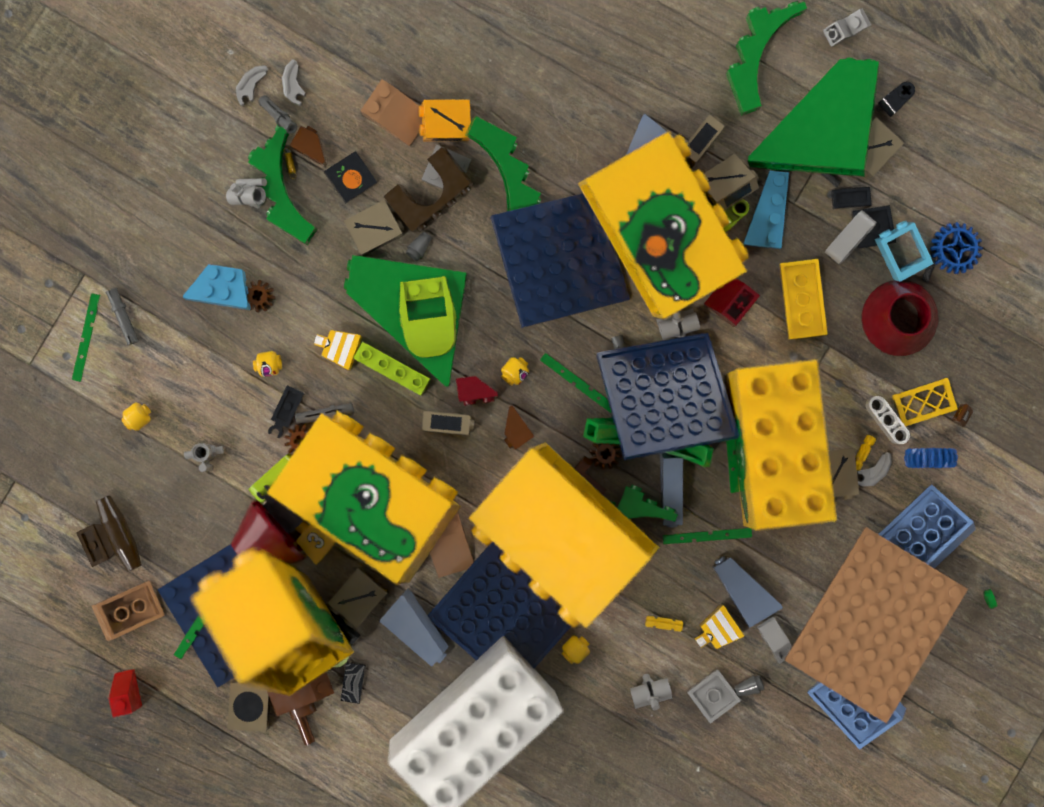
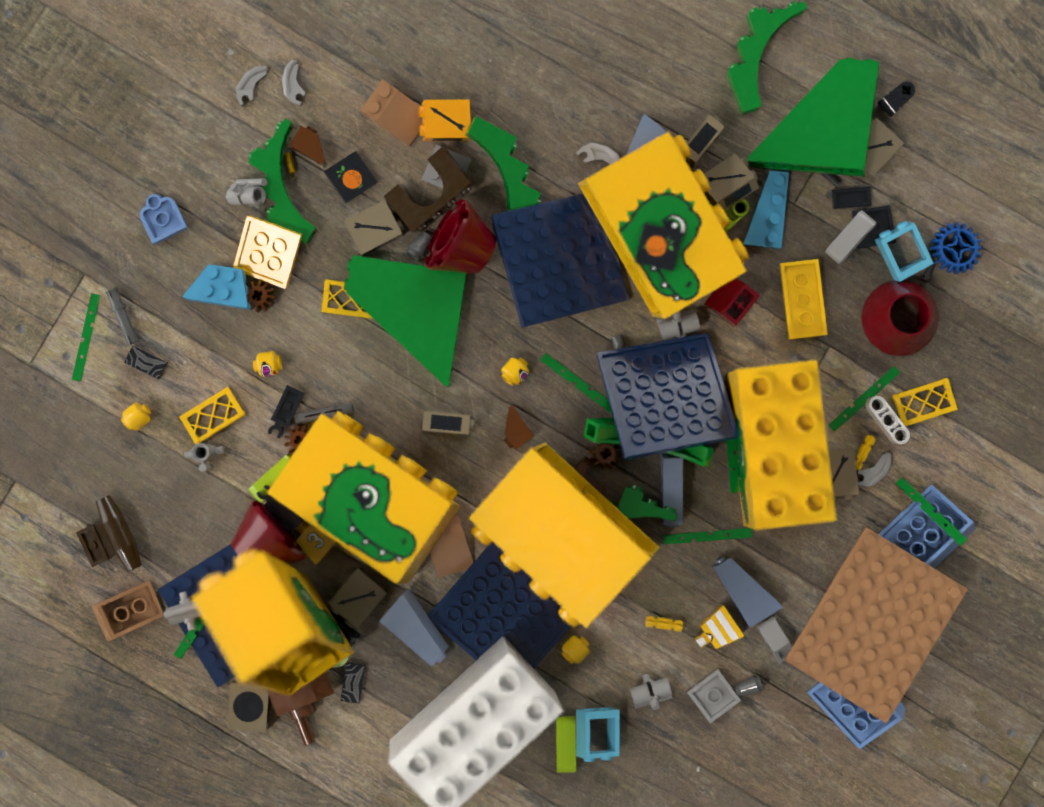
(124, 693): red slope -> none
(146, 362): none -> tile
(162, 218): none -> medium blue plate
(184, 612): none -> light grey pin
(214, 399): none -> yellow window
(267, 251): none -> plate
(281, 118): dark grey pin -> none
(327, 283): none -> yellow window
(339, 347): torso -> none
(392, 369): lime brick -> none
(431, 335): lime slope -> none
(461, 241): none -> dark red cone
(473, 389): dark red slope -> none
(566, 744): none -> lime beam
(583, 733): none -> medium azure window
(598, 152): none -> light grey piece
(846, 28): light grey slope -> none
(861, 401): none -> green piece
(928, 509): none -> green piece
(931, 458): blue gear -> none
(962, 415): reddish brown slope -> none
(990, 599): green tile -> none

